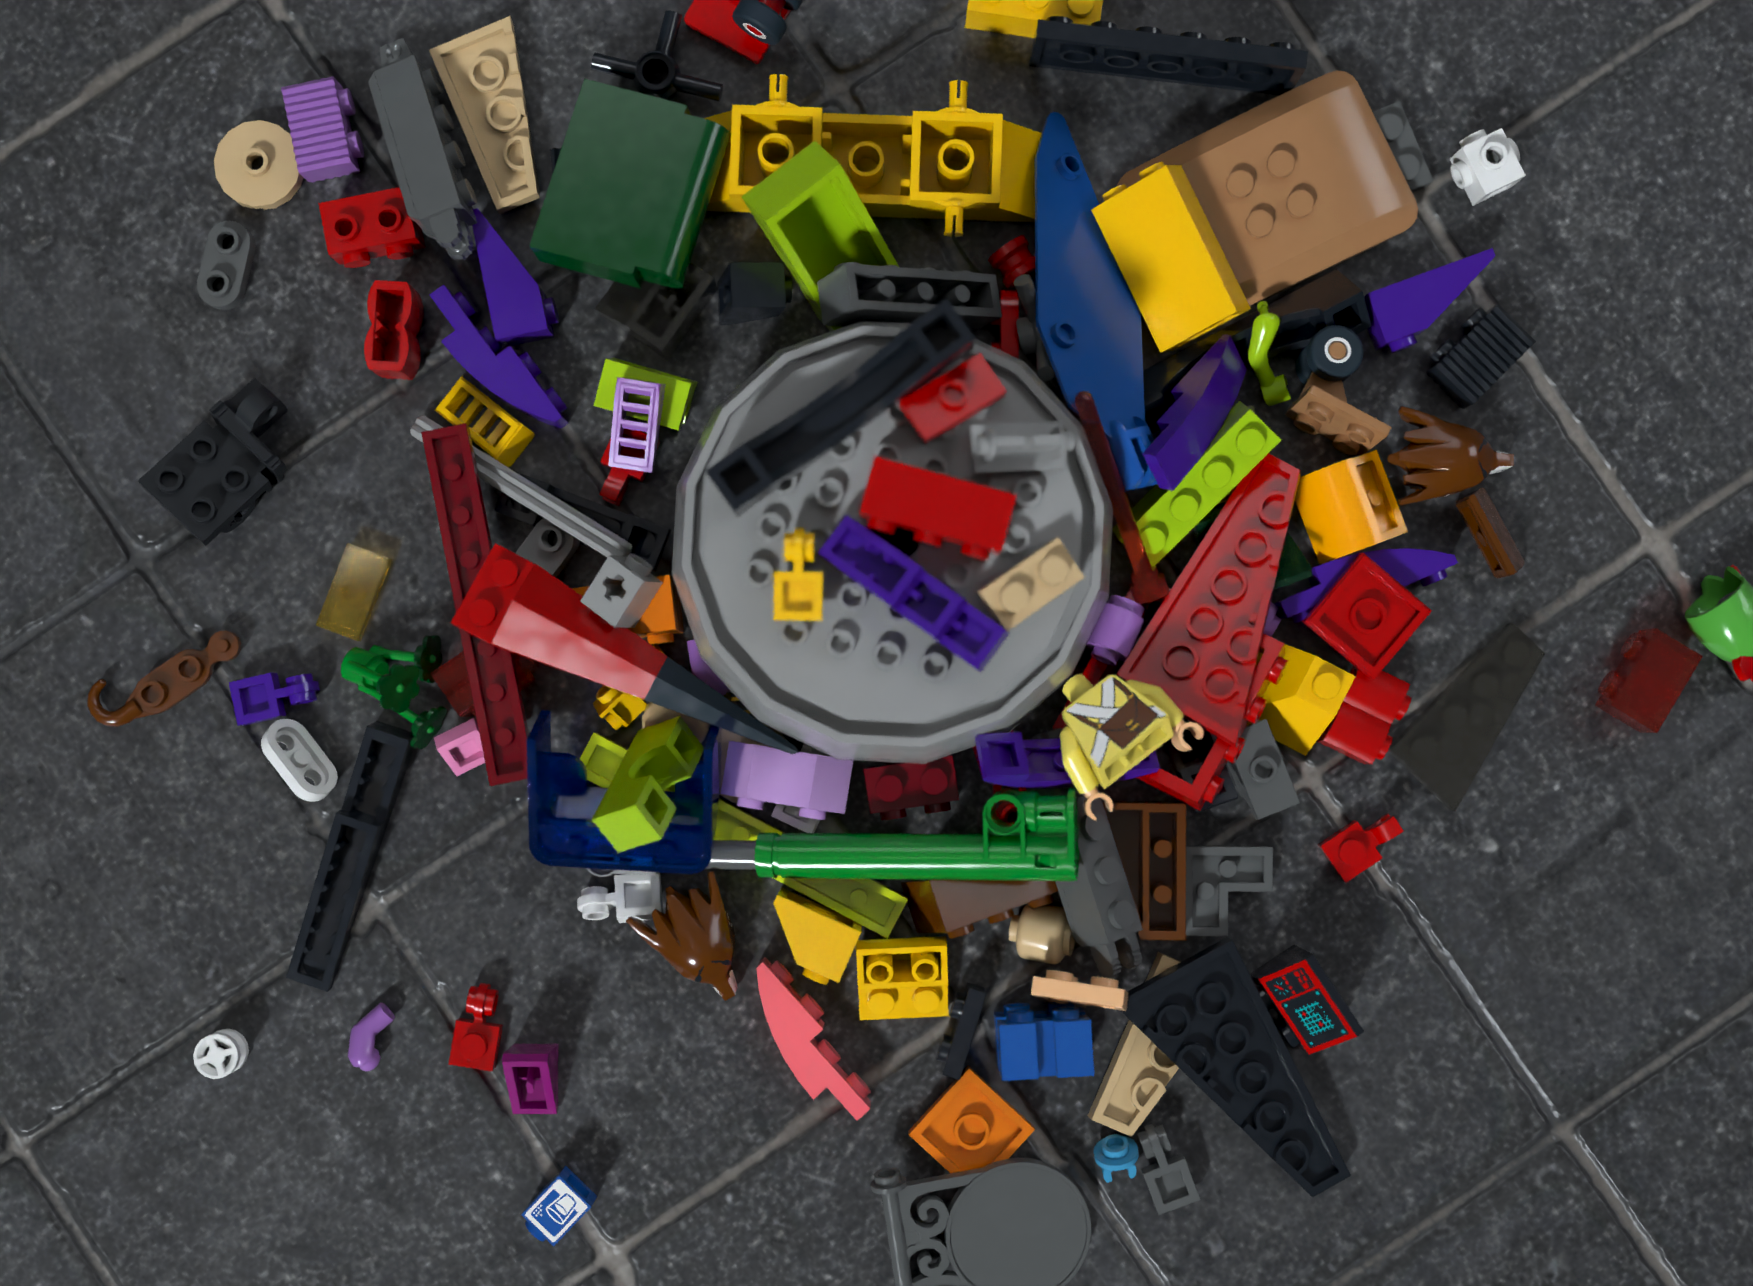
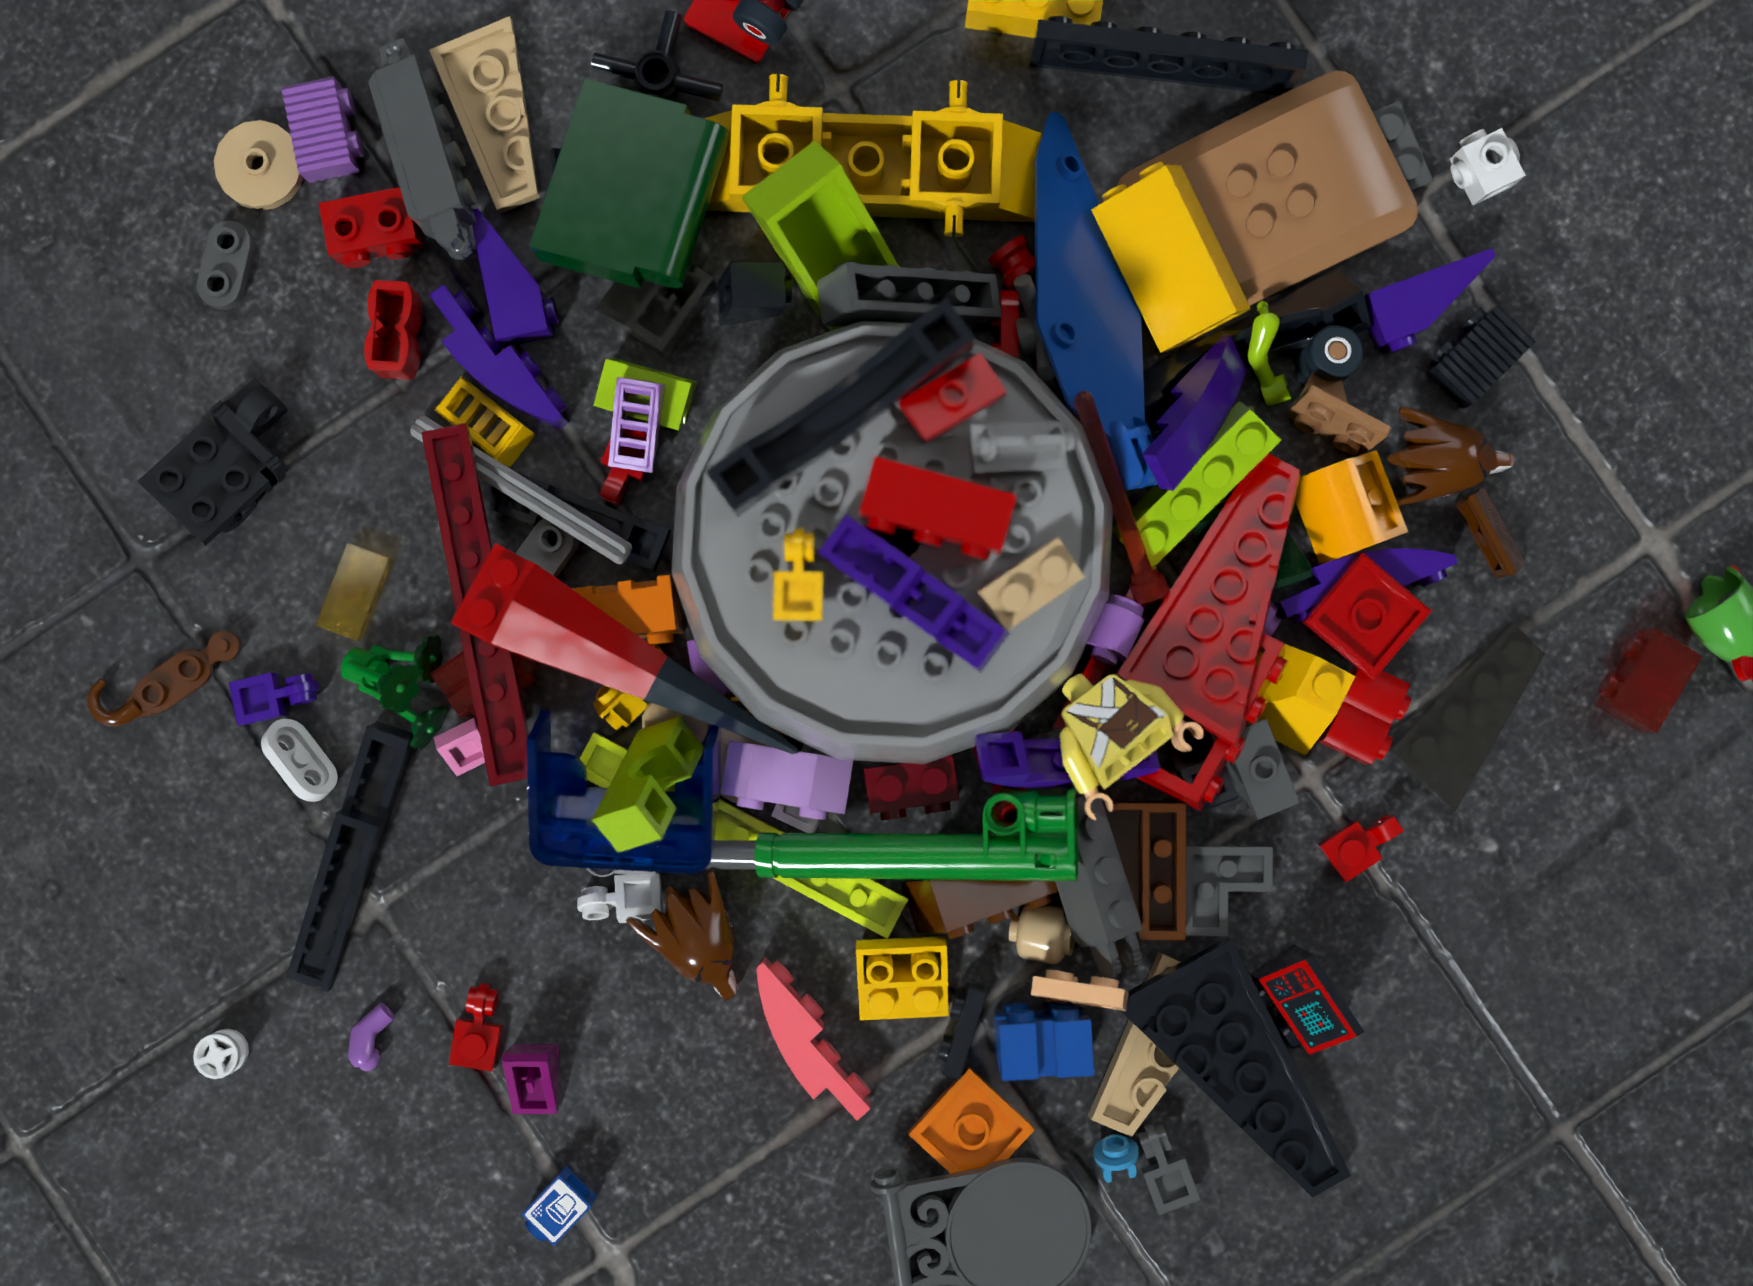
(622, 590): light grey brick -> none
(817, 936): yellow slope -> none

